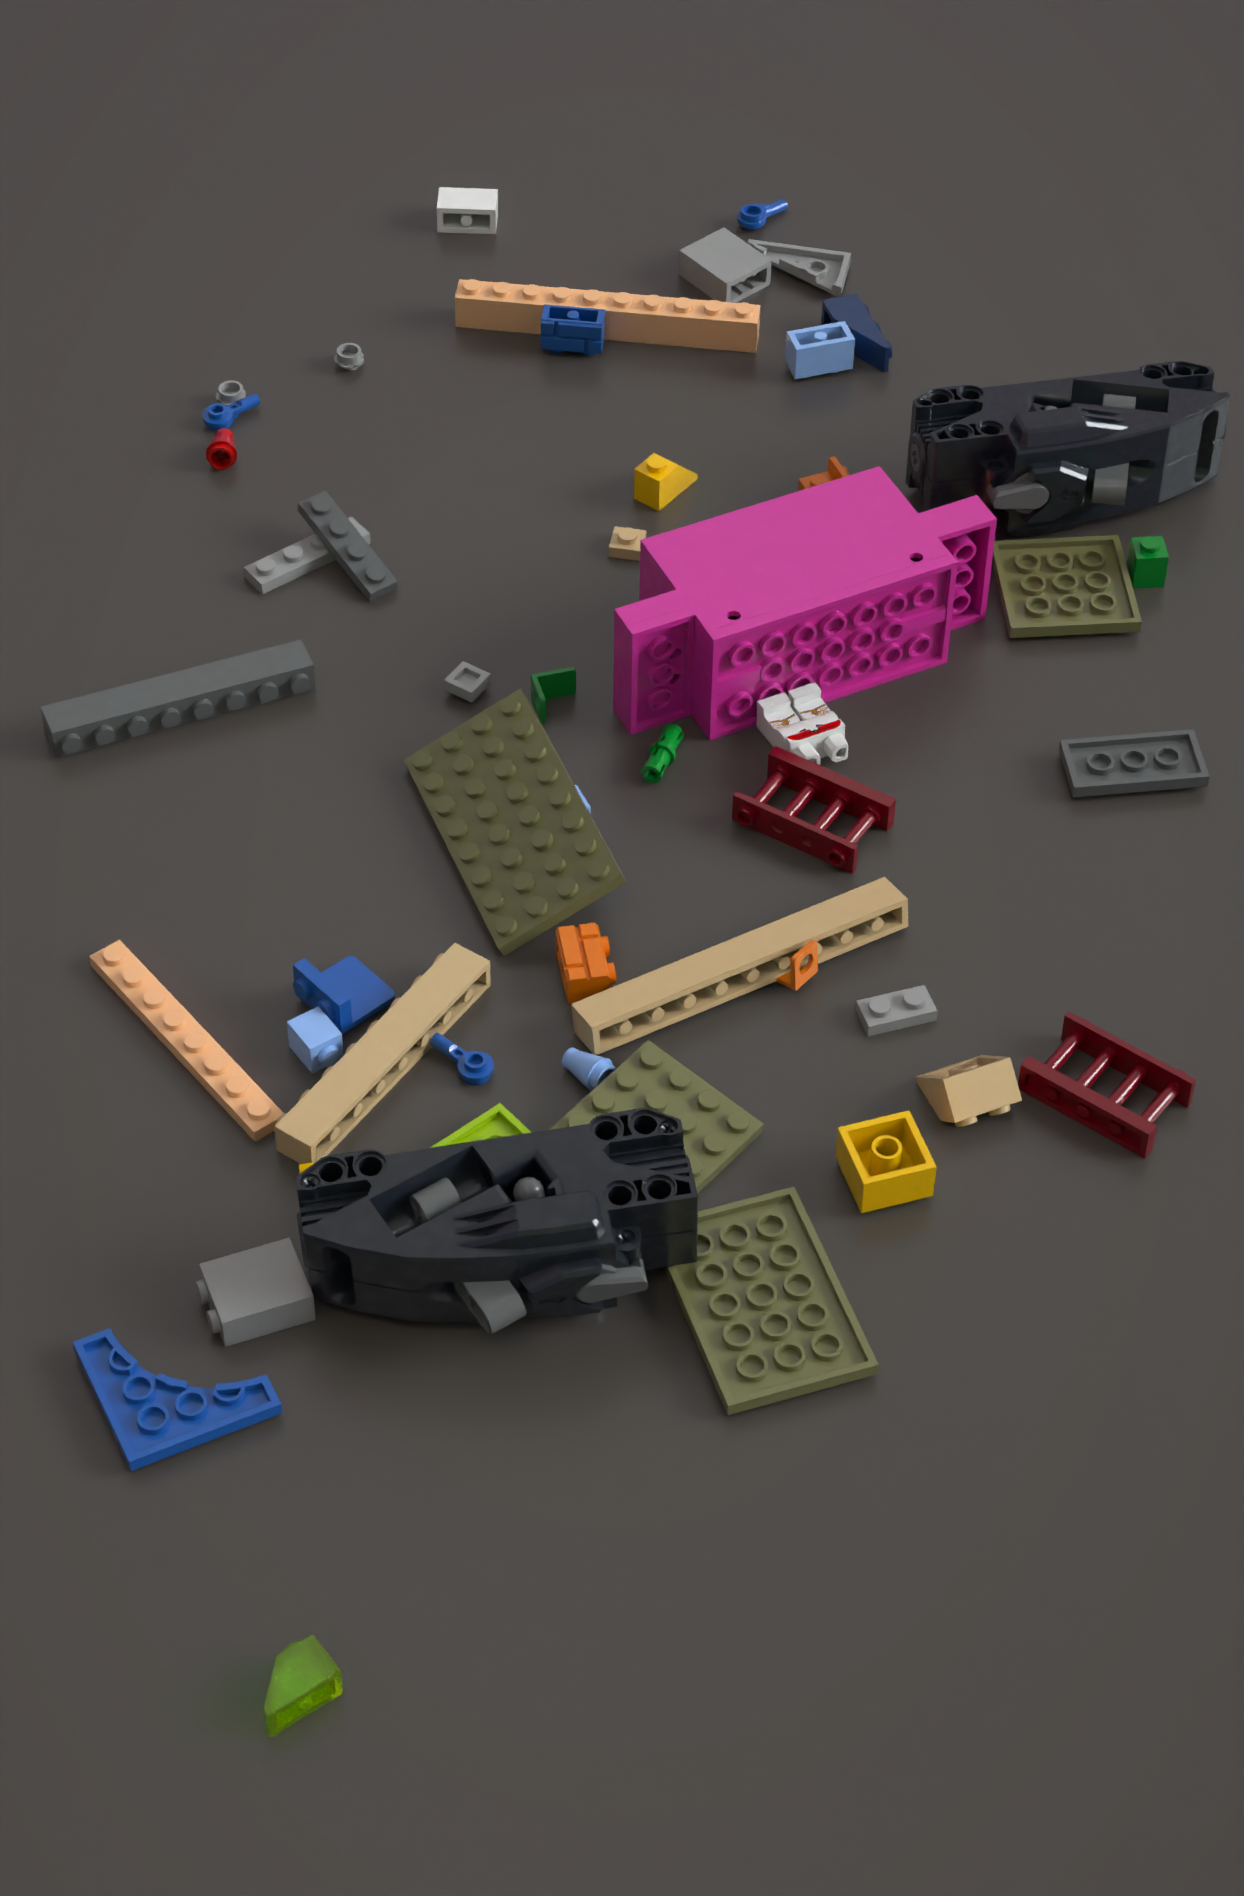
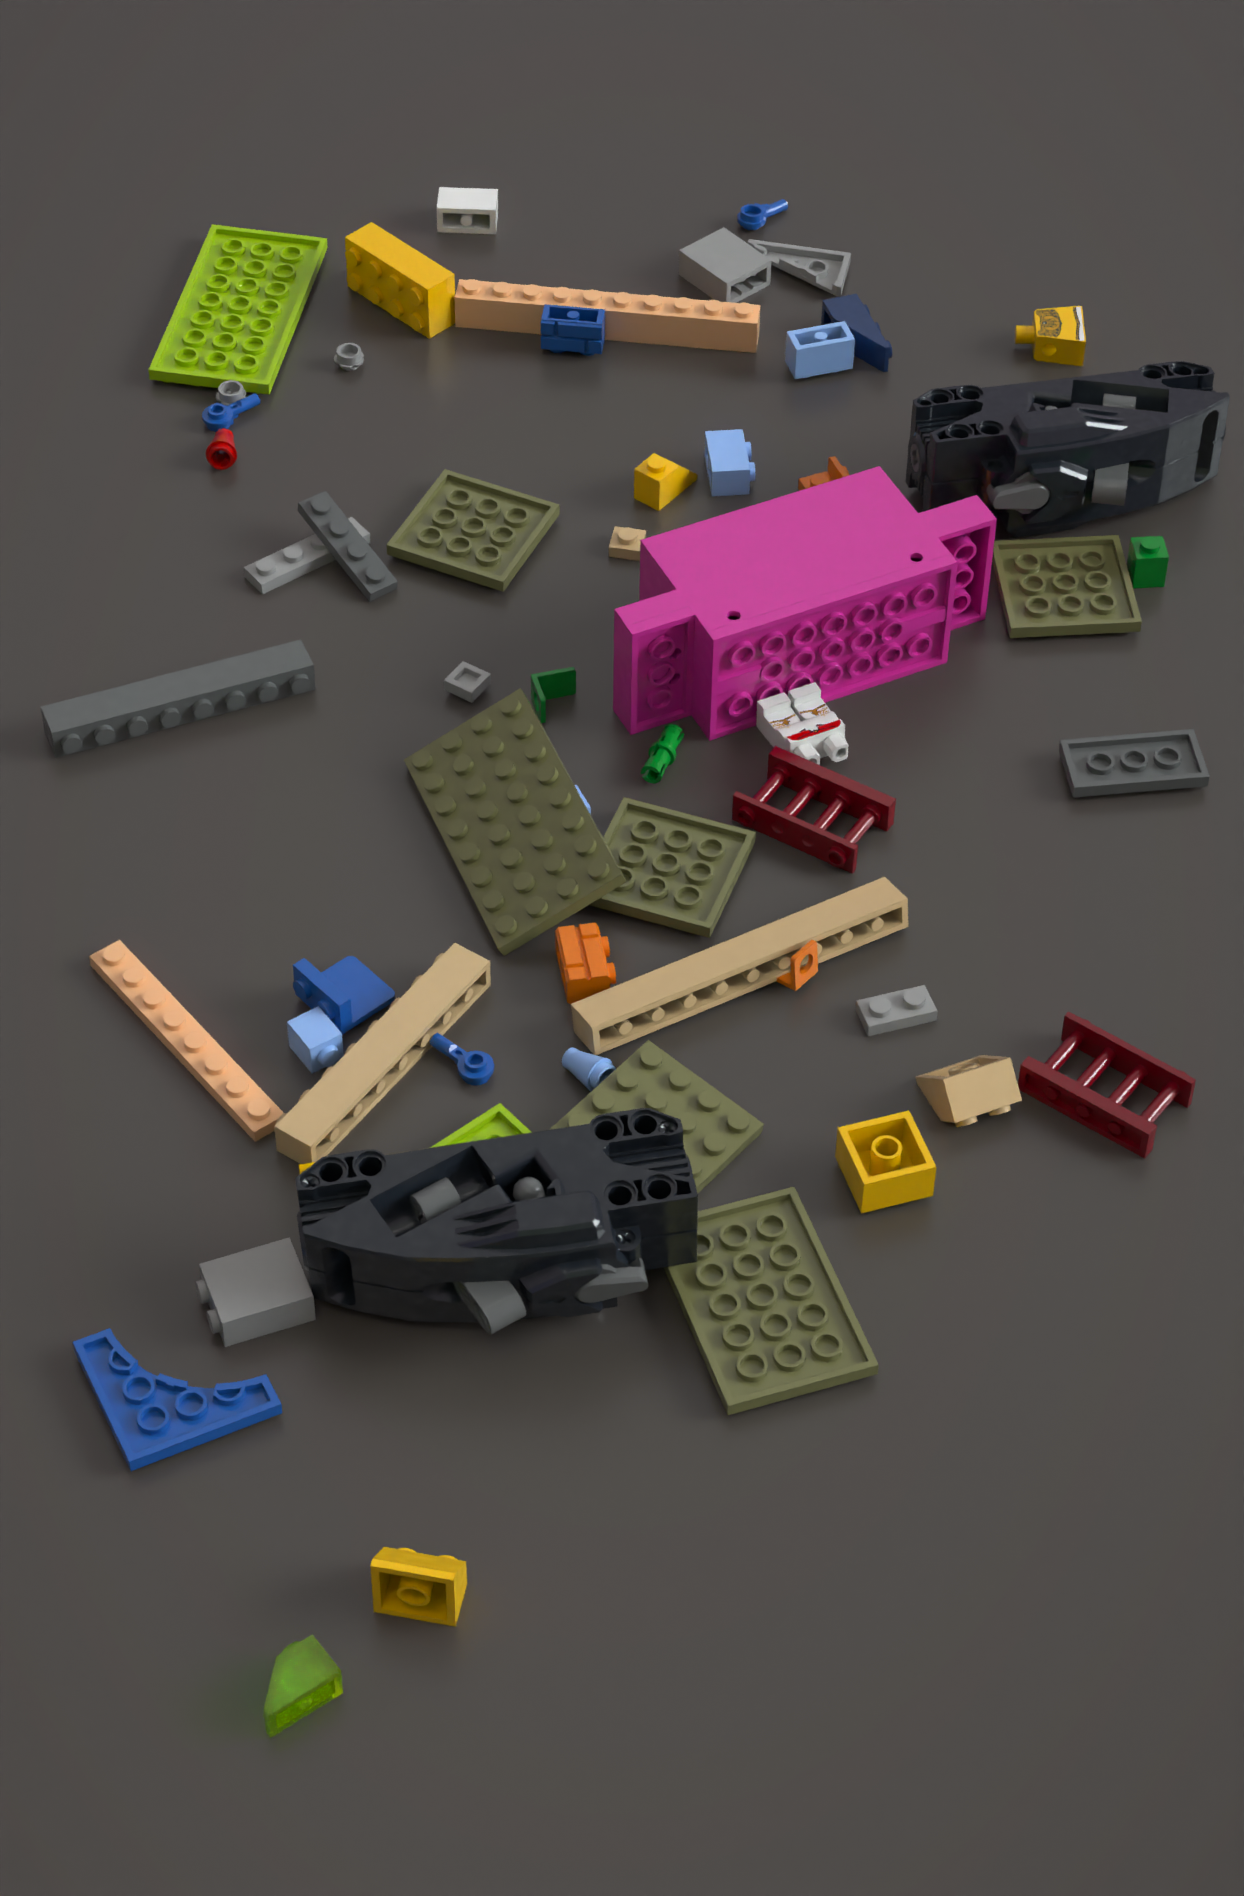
(239, 309): none -> lime plate
(400, 280): none -> yellow brick
(418, 1585): none -> yellow slope
(473, 530): none -> olive plate
(674, 866): none -> olive plate
(728, 462): none -> light blue brick
(1055, 335): none -> yellow torso

